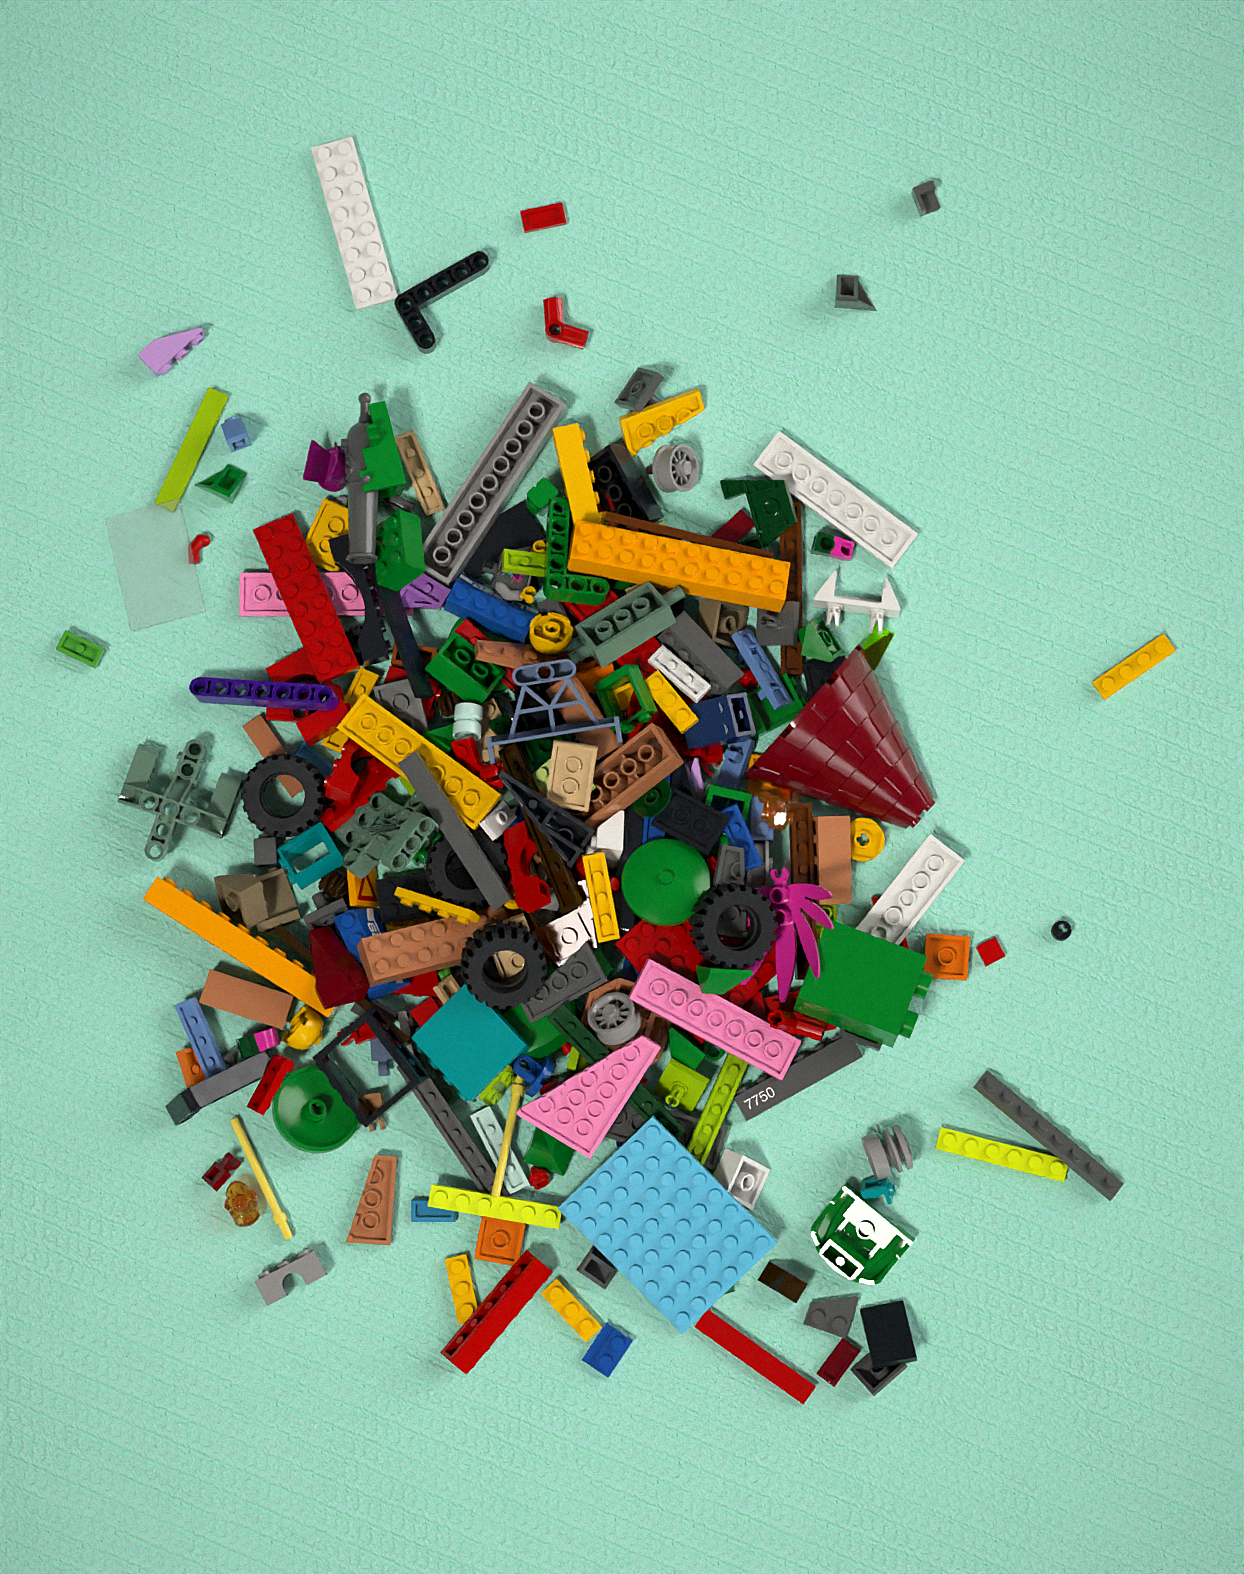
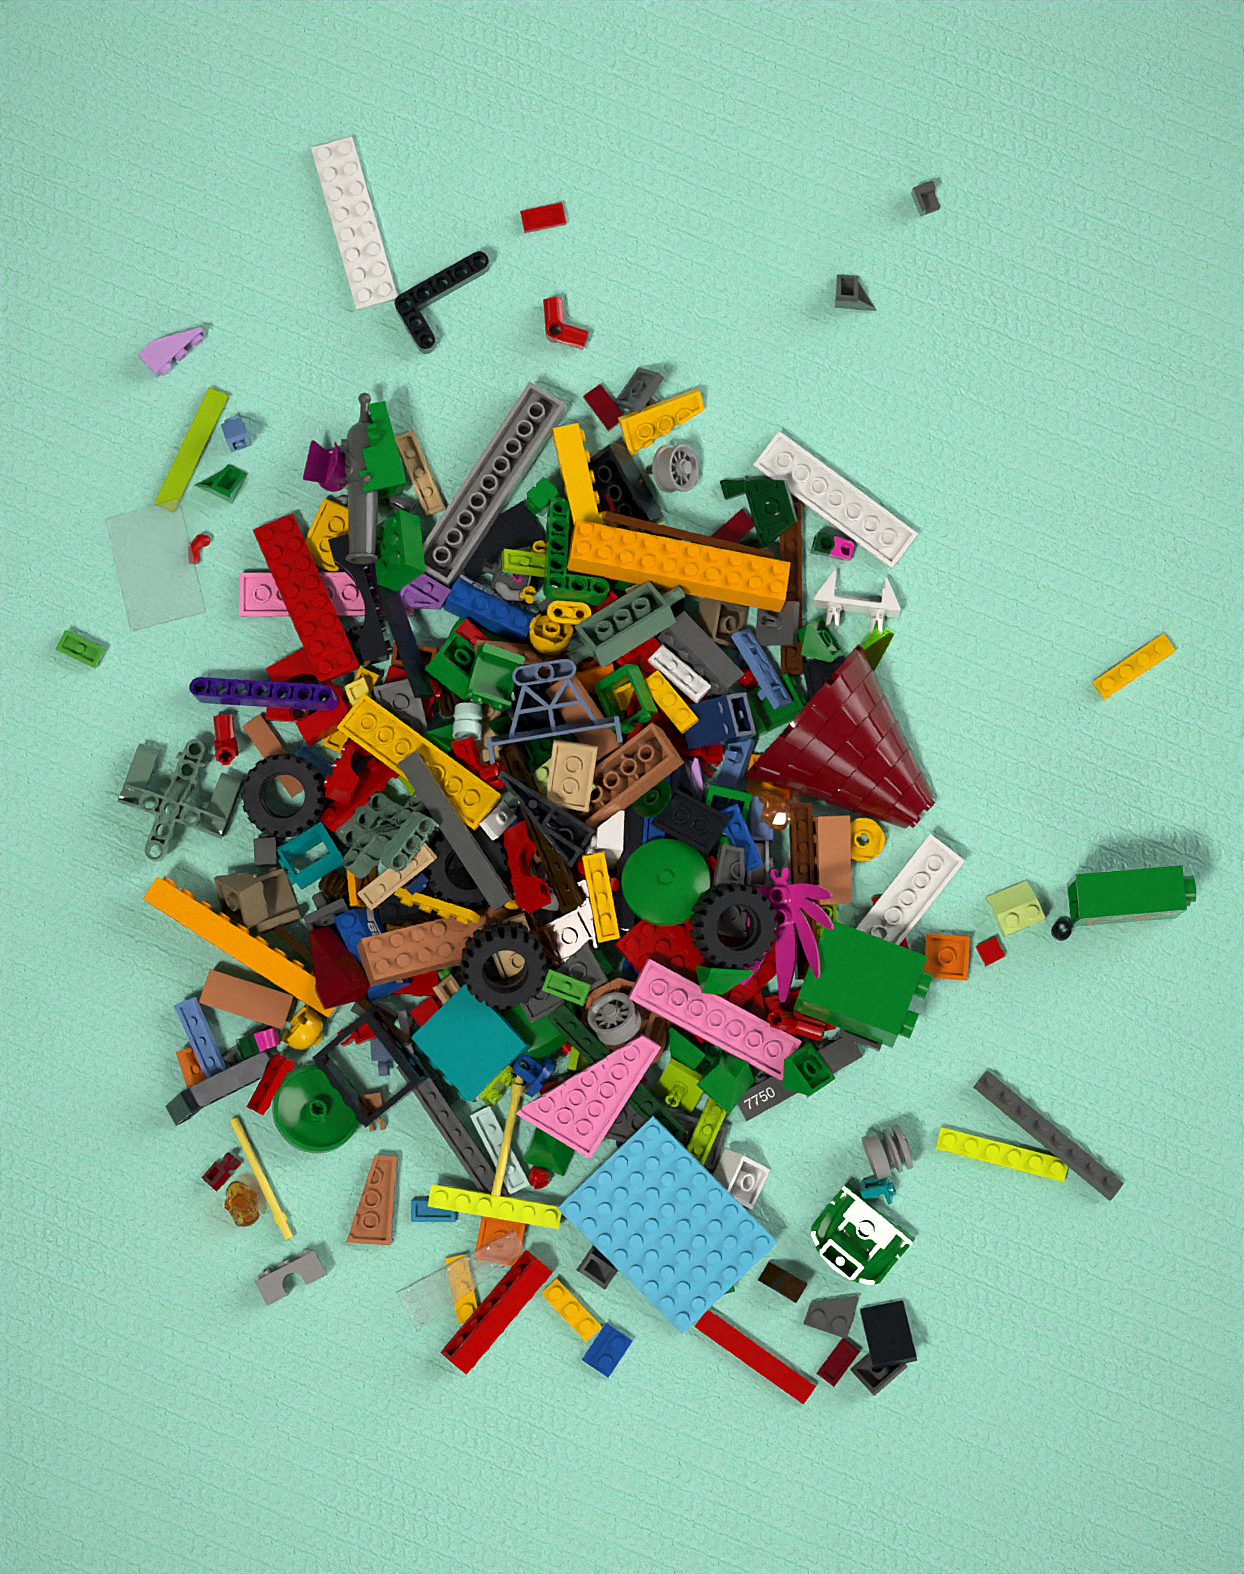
(226, 743): none -> red piece
(356, 689): none -> light yellow plate
(391, 880): none -> tan plate
(417, 883): none -> dark blue plate
(444, 1287): none -> clear wing
(492, 676): none -> green panel
(566, 987): none -> bright green plate
(568, 612): none -> yellow plate
(603, 407): none -> dark red tile
(726, 1081): none -> green slope
(806, 1071): none -> green slope
(1015, 908): none -> yellowish green slope
(1129, 895): none -> green brick

